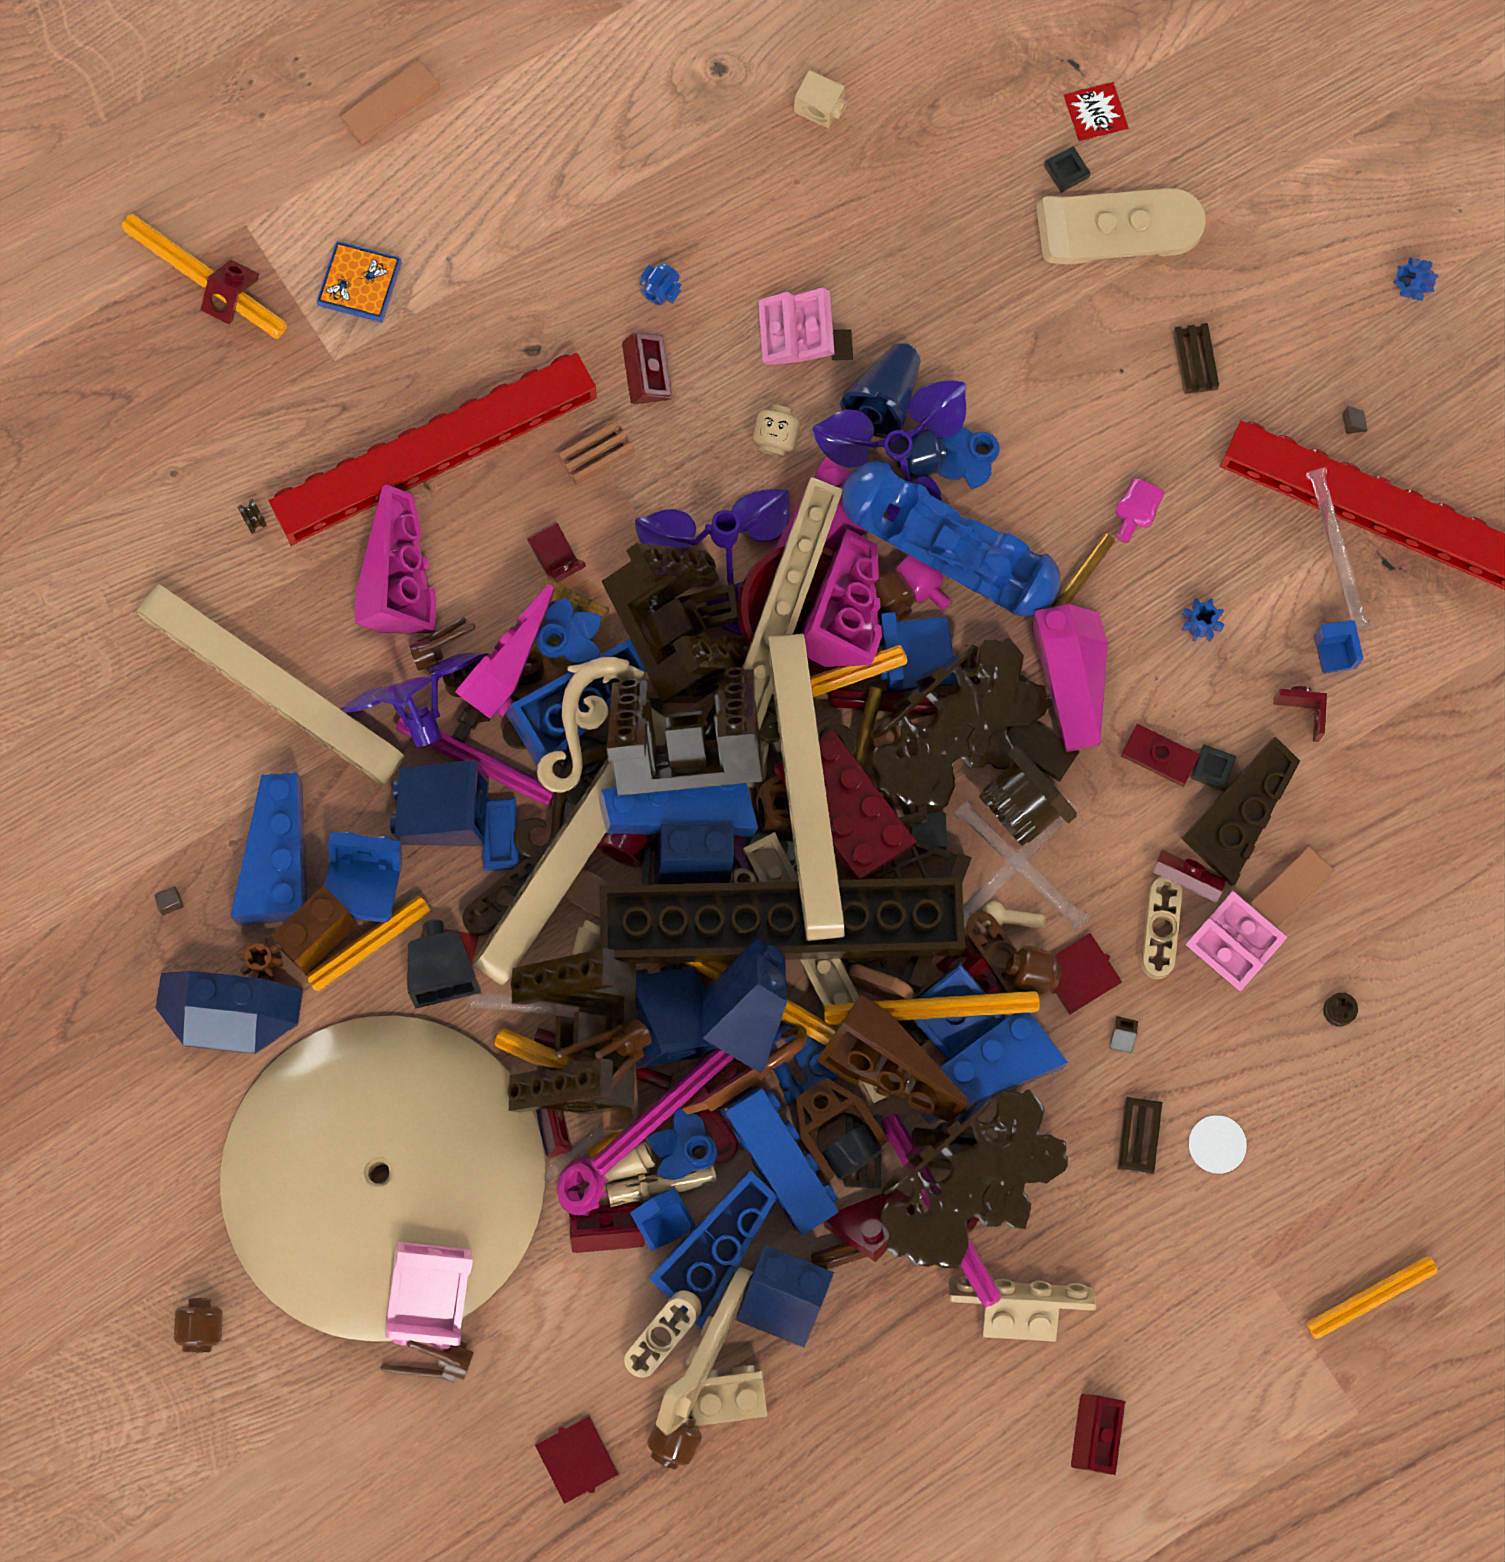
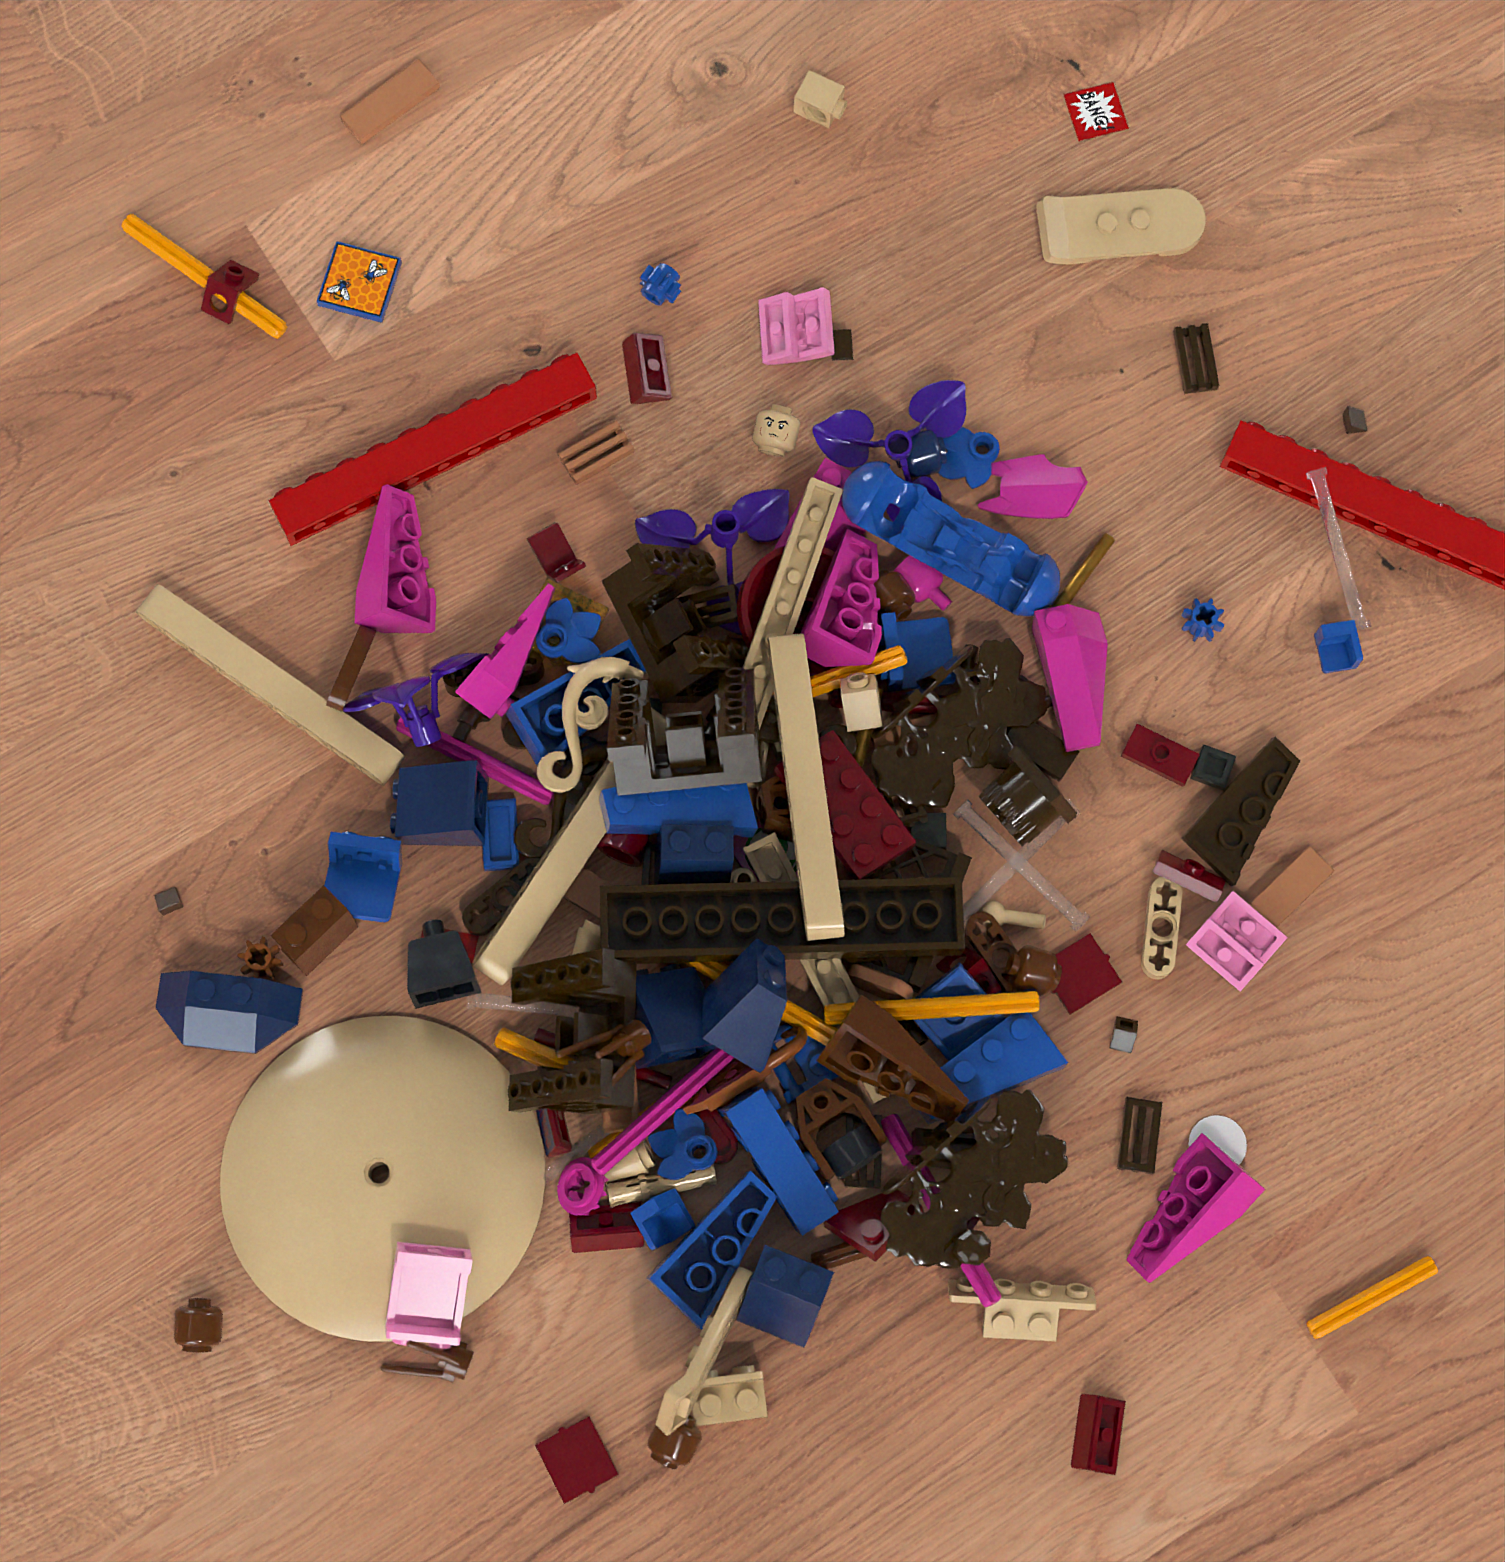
(252, 516): dark brown bush -> none
(273, 862): blue wedge -> none
(351, 668): none -> reddish brown beam
(367, 943): light orange axle -> none
(428, 651): reddish brown plant -> none
(676, 1329): tan beam -> none
(861, 702): none -> tan brick
(885, 389): dark blue cone -> none
(972, 1247): none -> dark brown tile
(1035, 488): none -> dark pink shield
(1067, 169): pearl dark grey tile -> none
(1138, 507): dark pink piece -> none
(1200, 1203): none -> dark pink wedge
(1304, 697): dark red bracket -> none
(1332, 1002): dark brown bush -> none
(1416, 278): blue gear -> none

